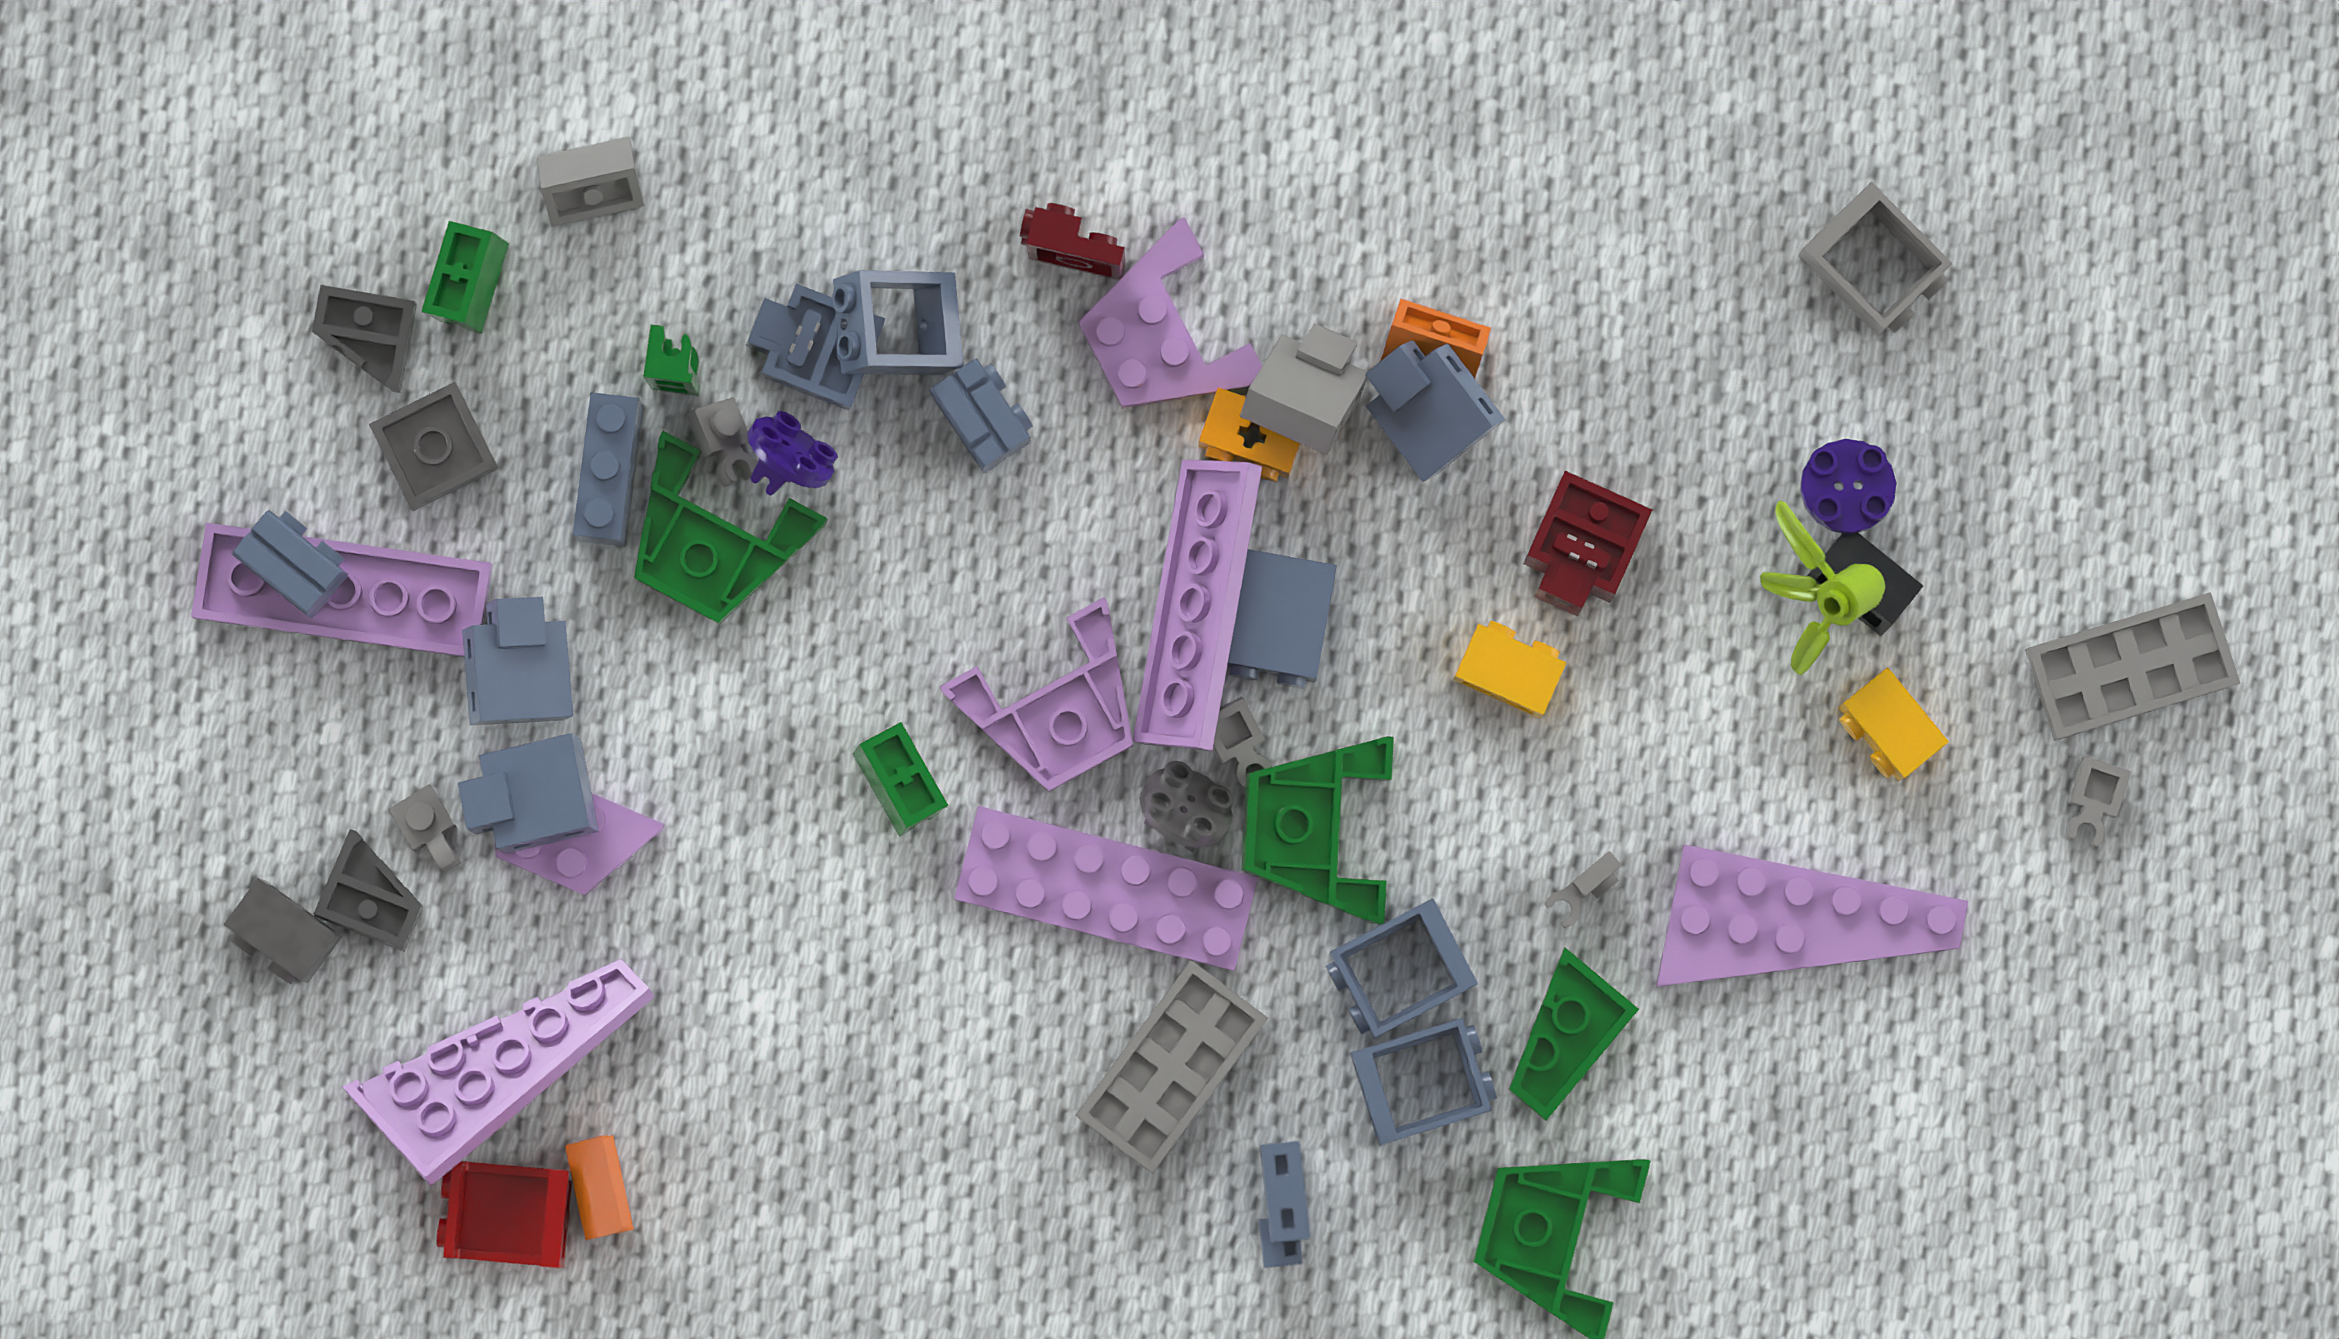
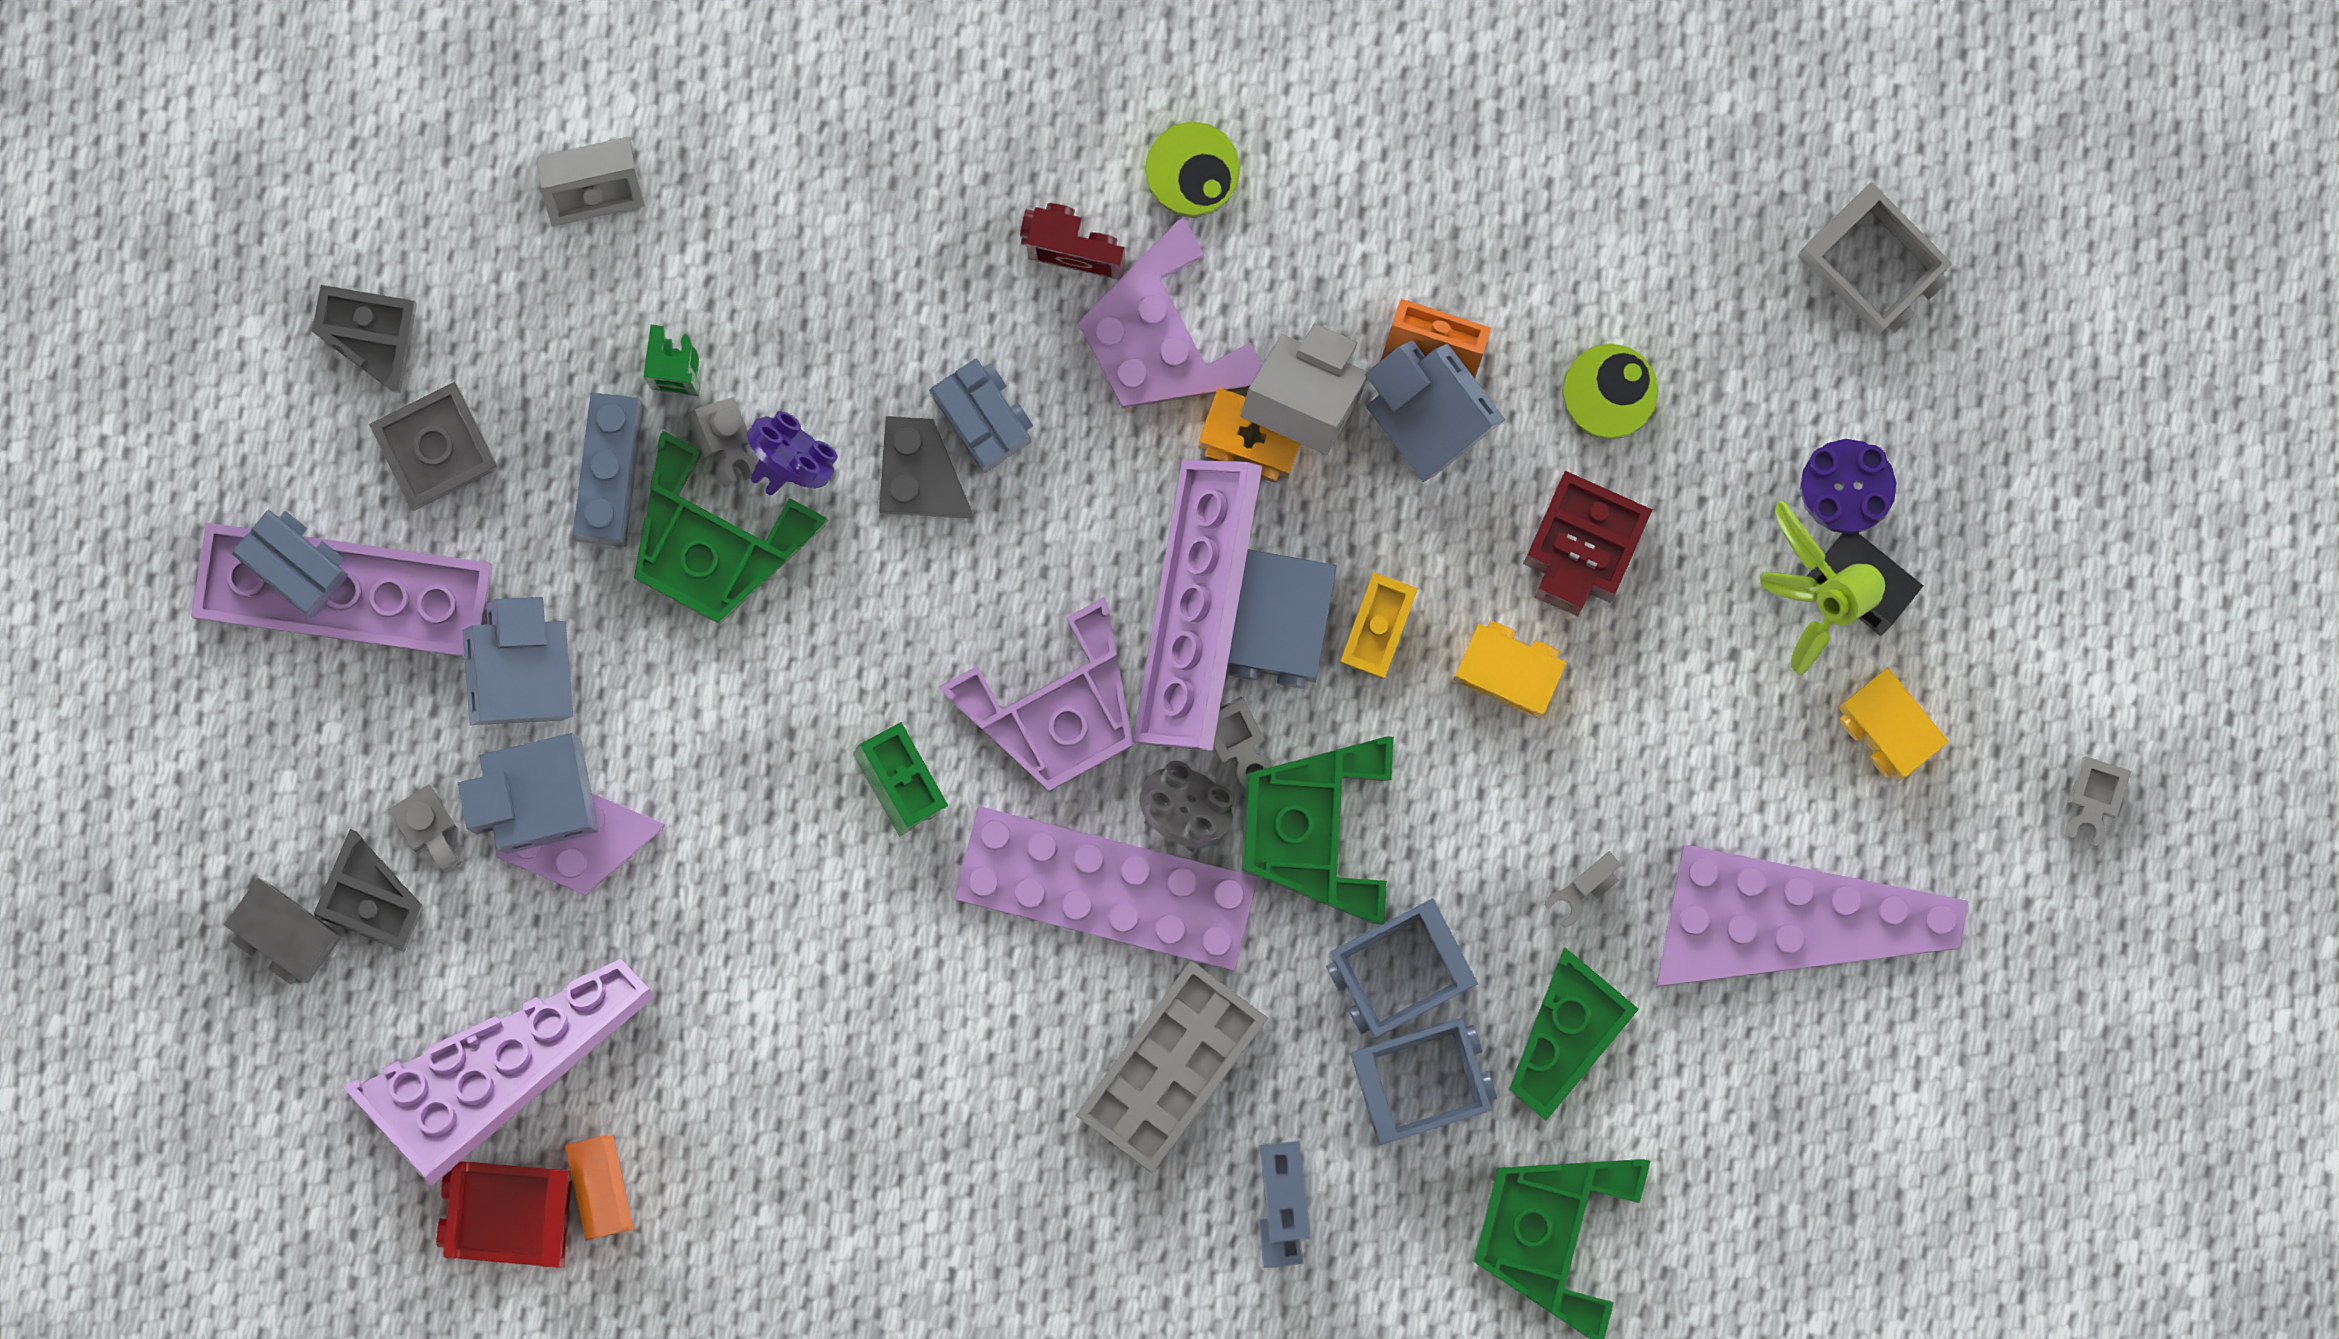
(465, 276): green hinge -> none
(803, 346): sand blue piece -> none
(918, 472): none -> dark grey wing
(935, 319): sand blue window -> none
(1192, 169): none -> lime tile
(1378, 625): none -> yellow plate
(1610, 391): none -> lime tile
(2132, 666): light grey plate -> none

